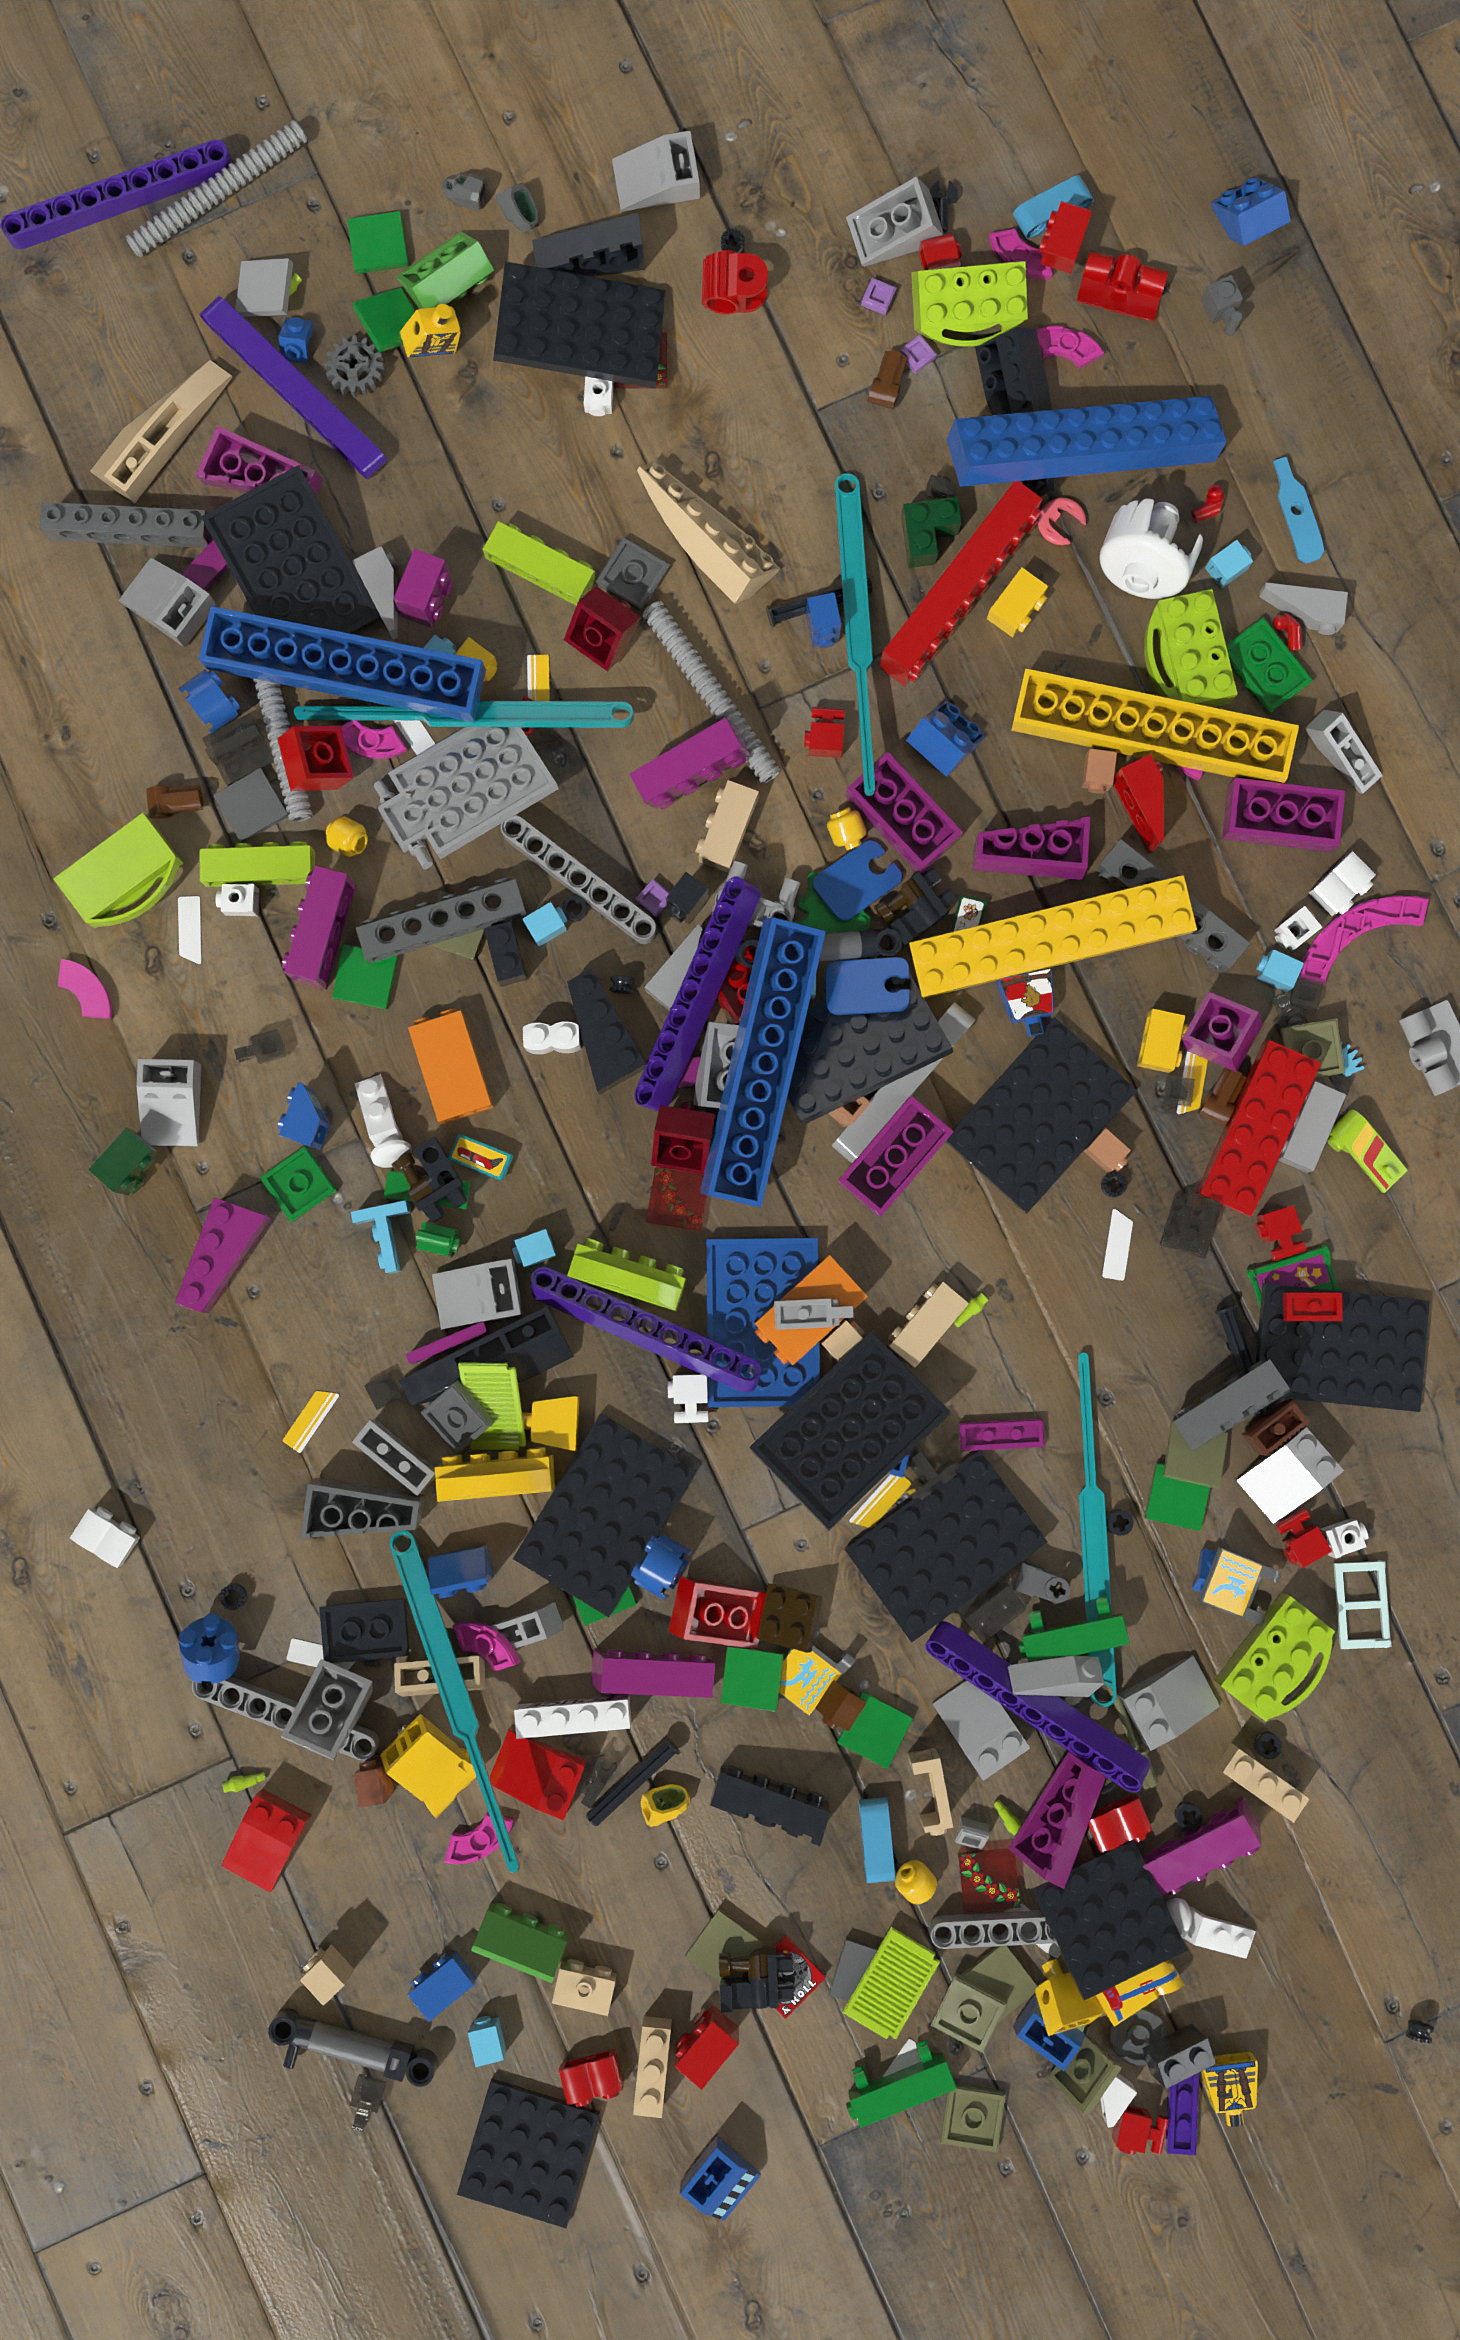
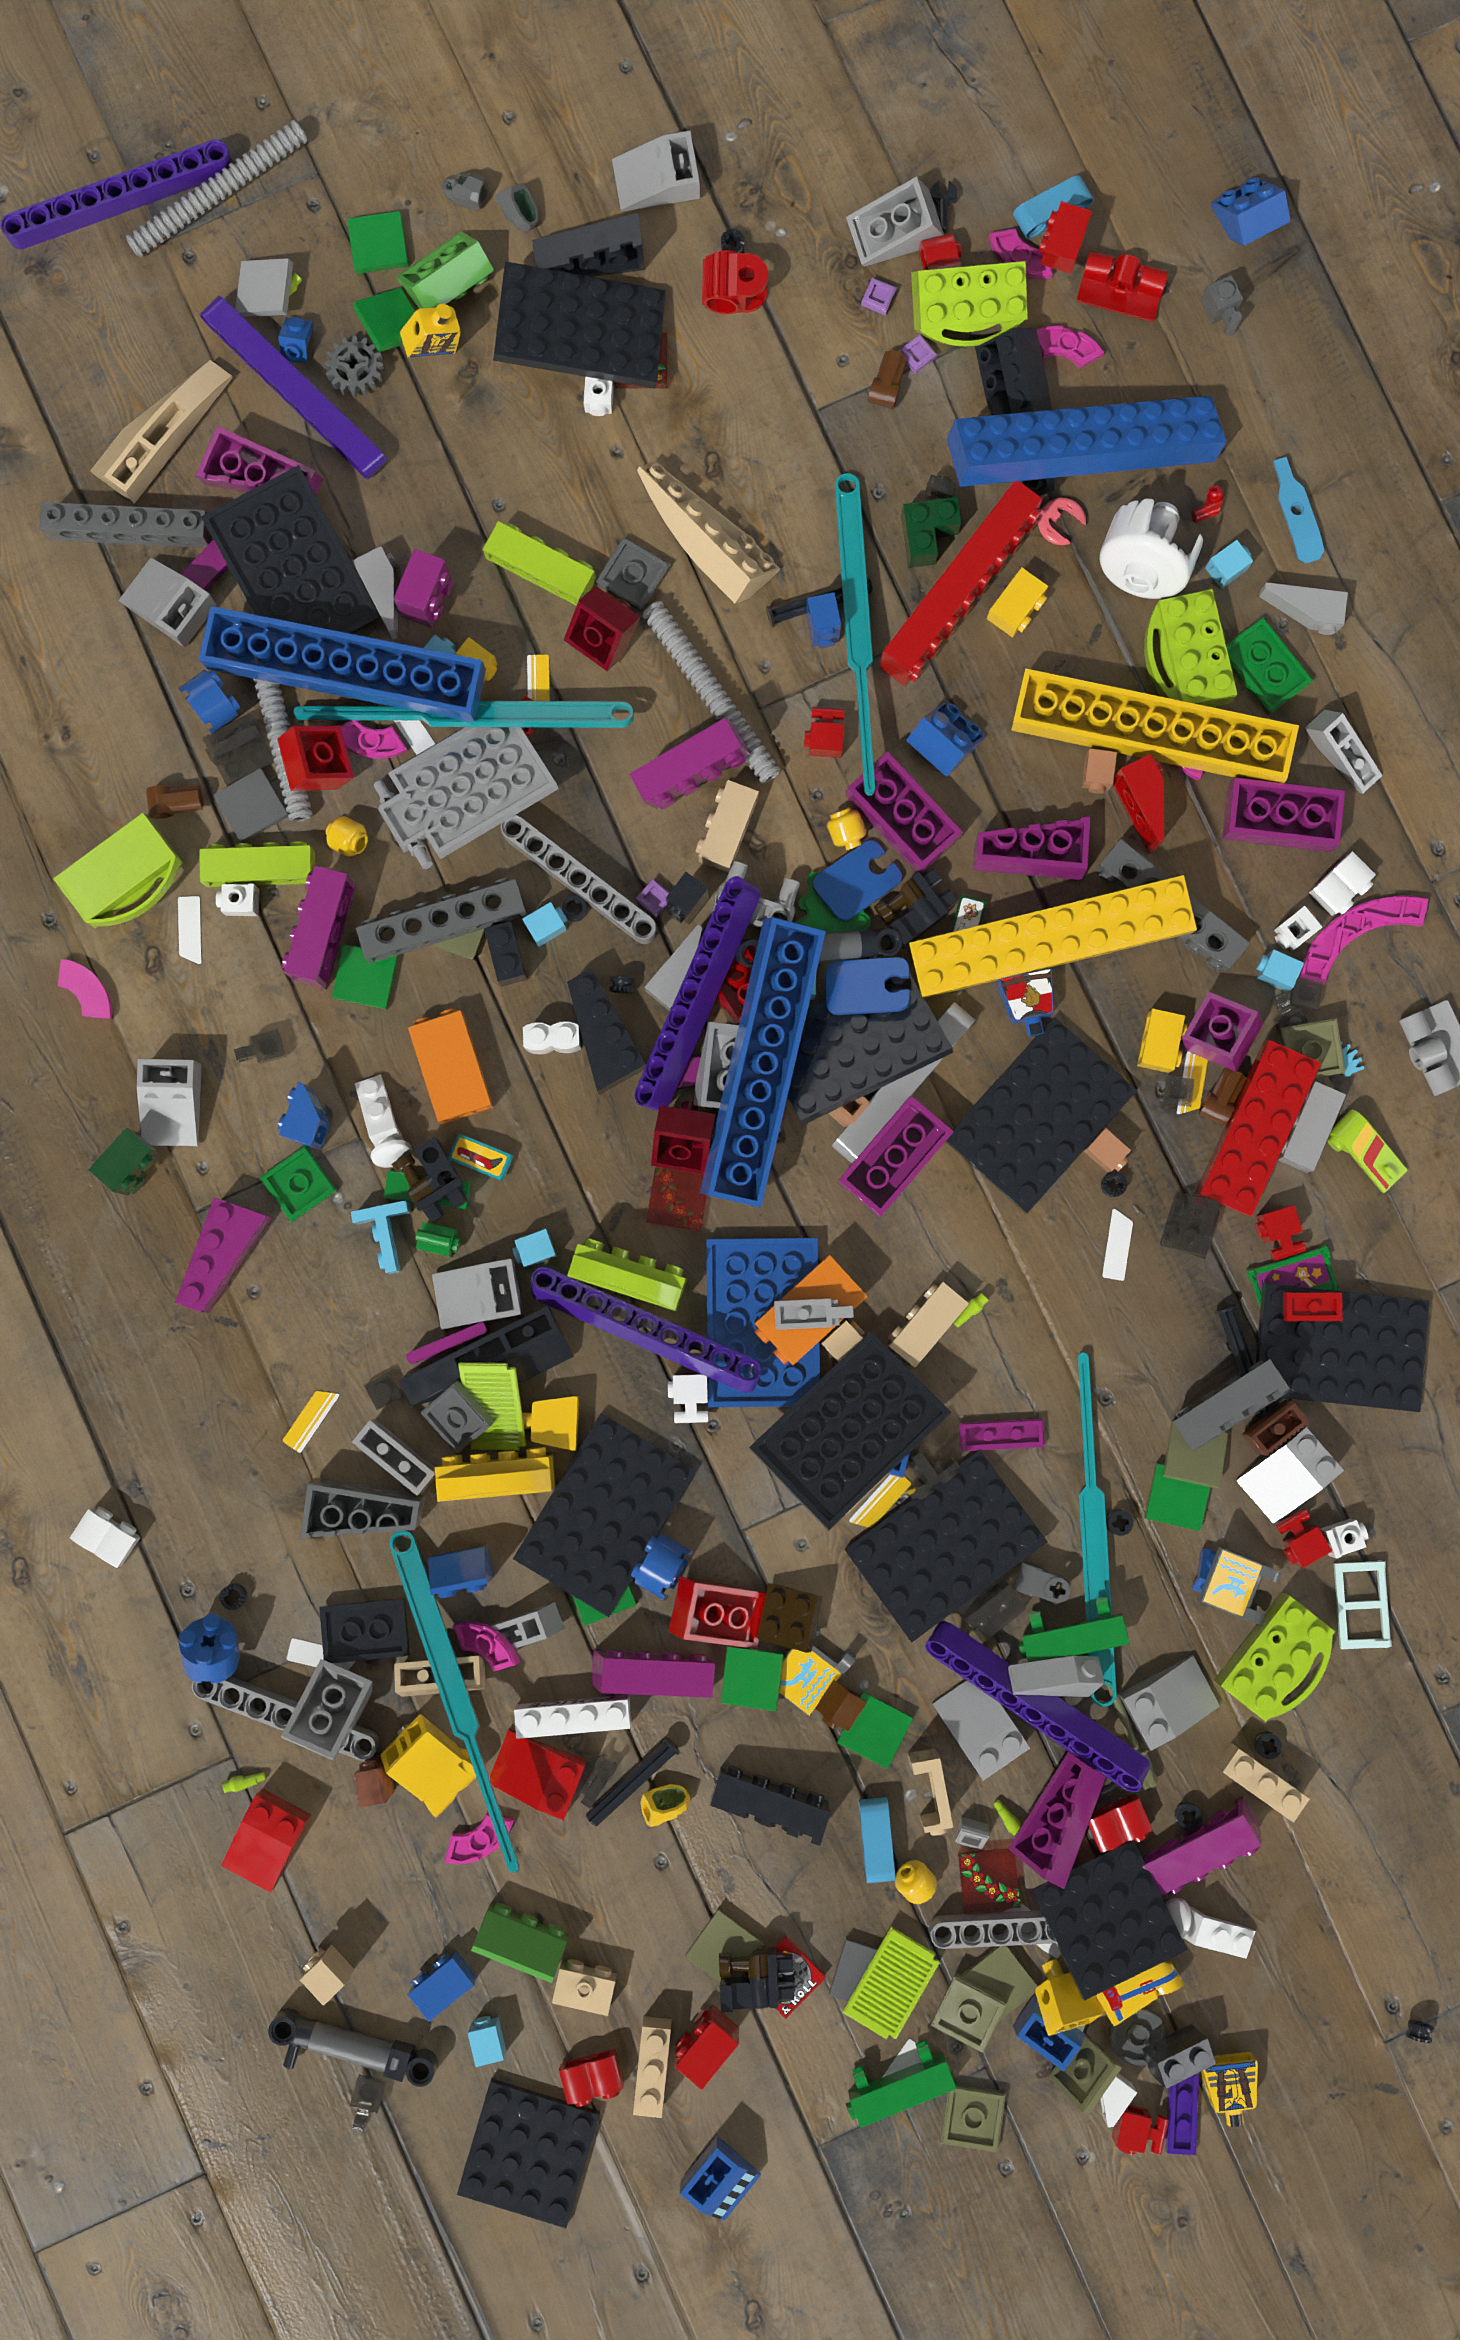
(1292, 628): red arm -> none

